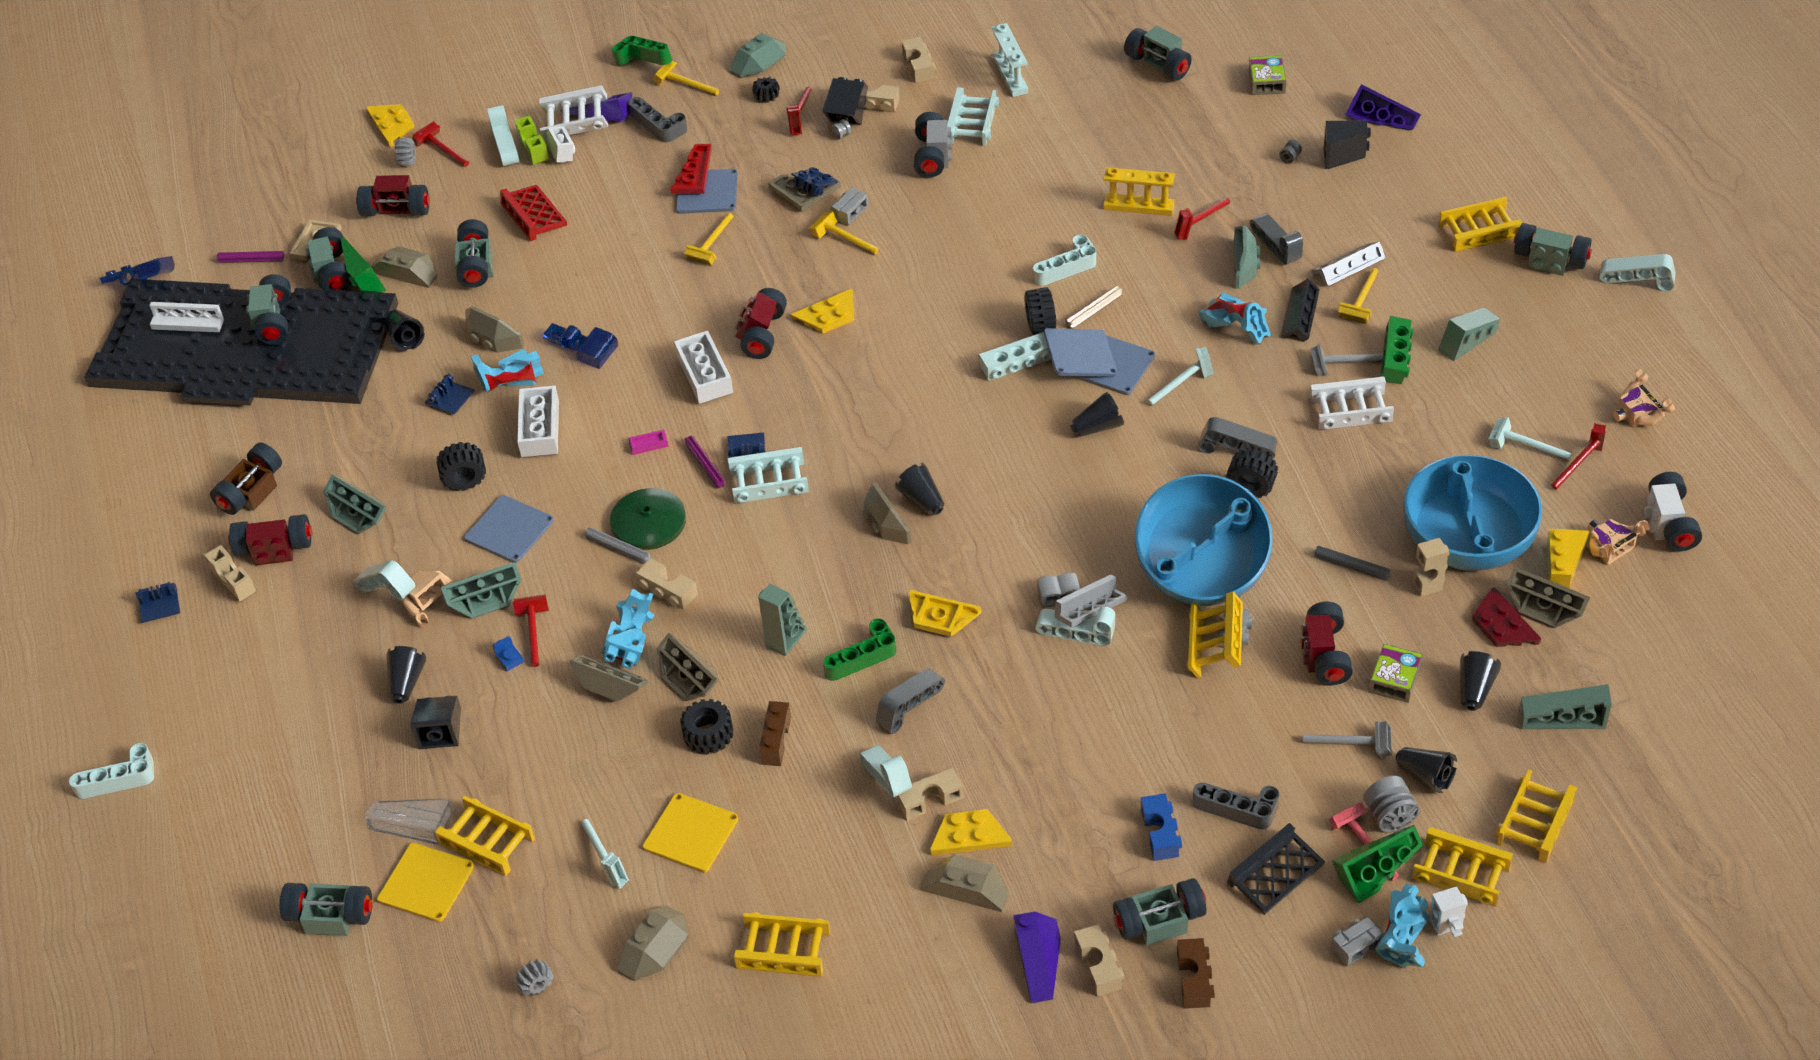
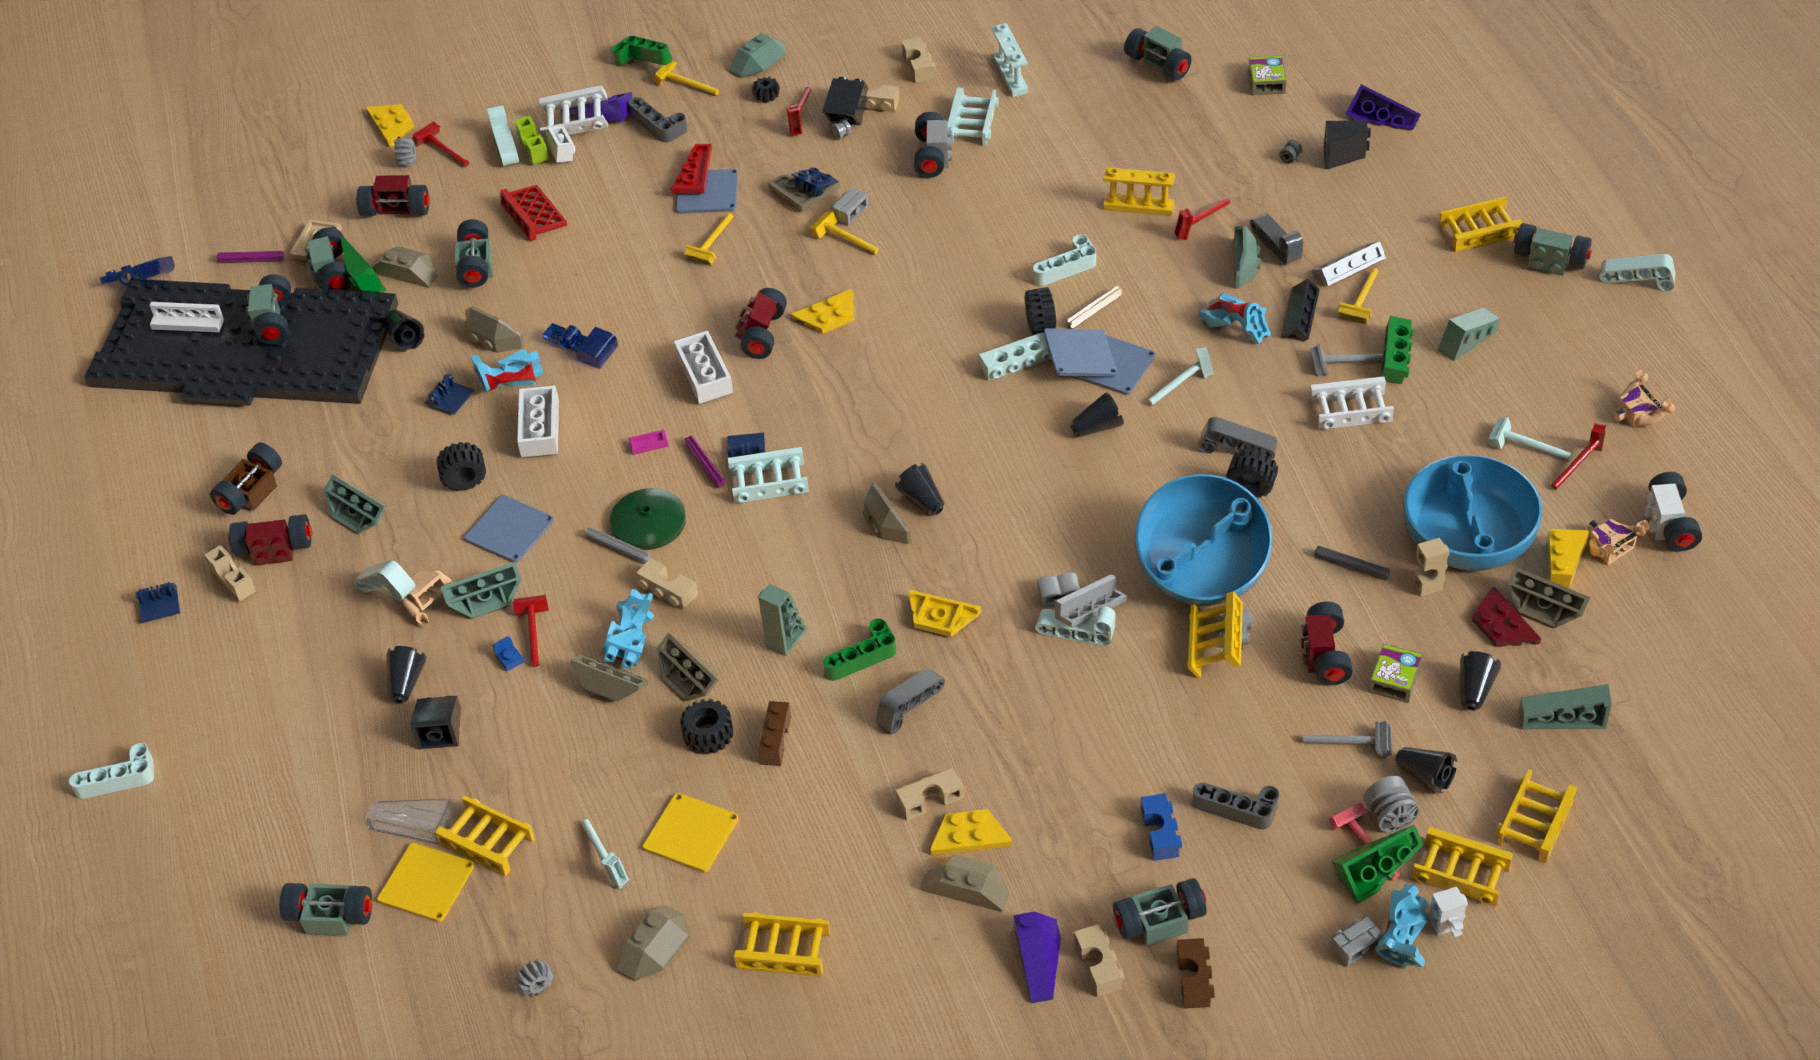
(888, 771): light aqua beam -> none
(1262, 856): black fence -> none

